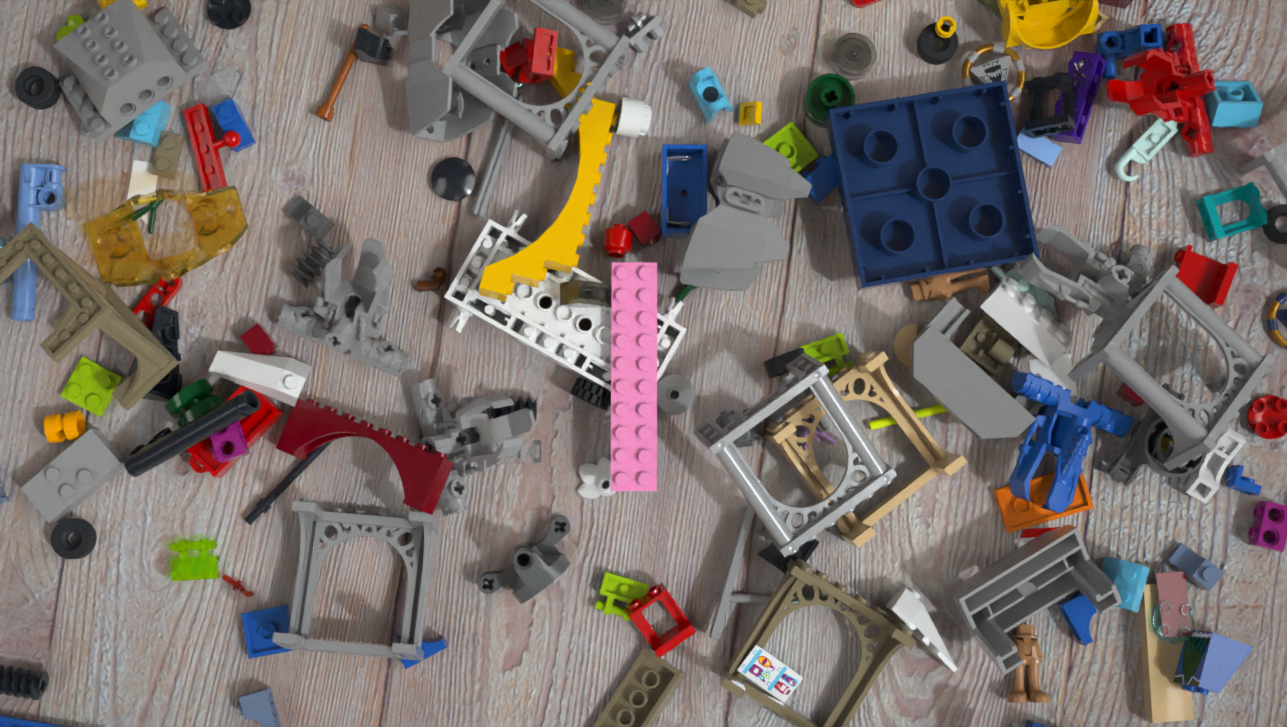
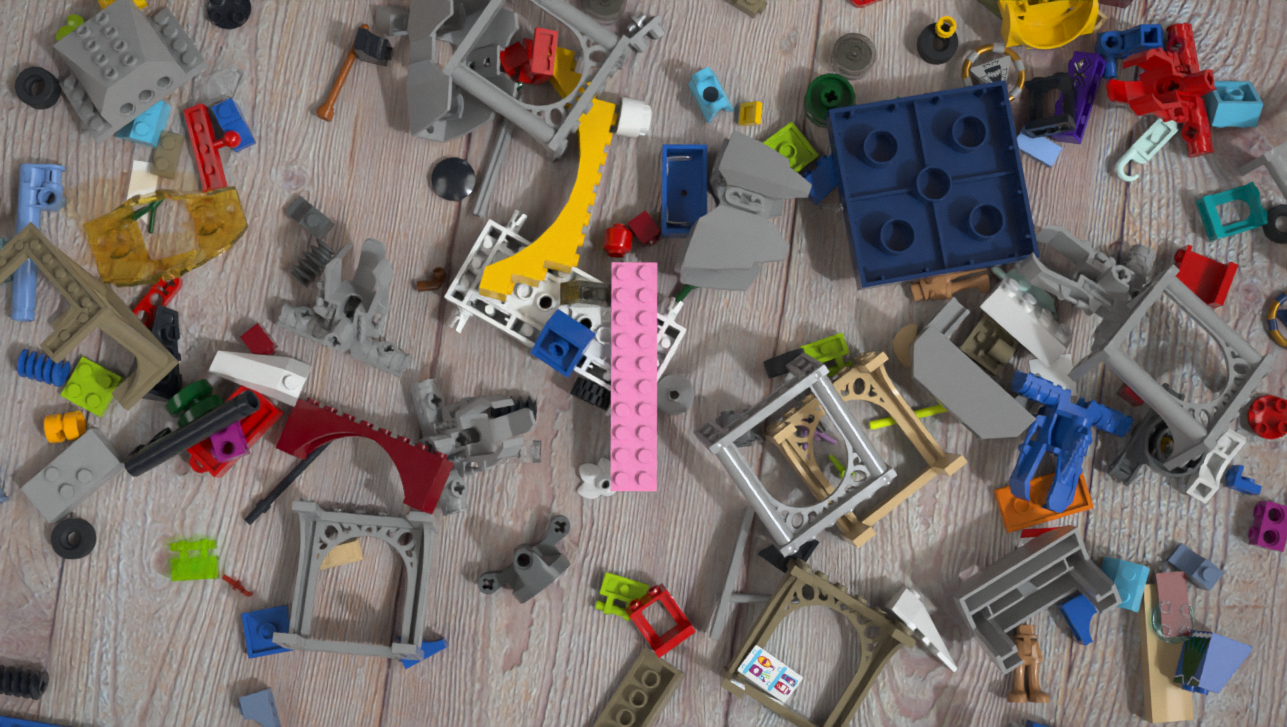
(41, 369): none -> blue piece
(343, 553): none -> tan tile
(562, 343): none -> blue slope
(840, 467): none -> lime hand

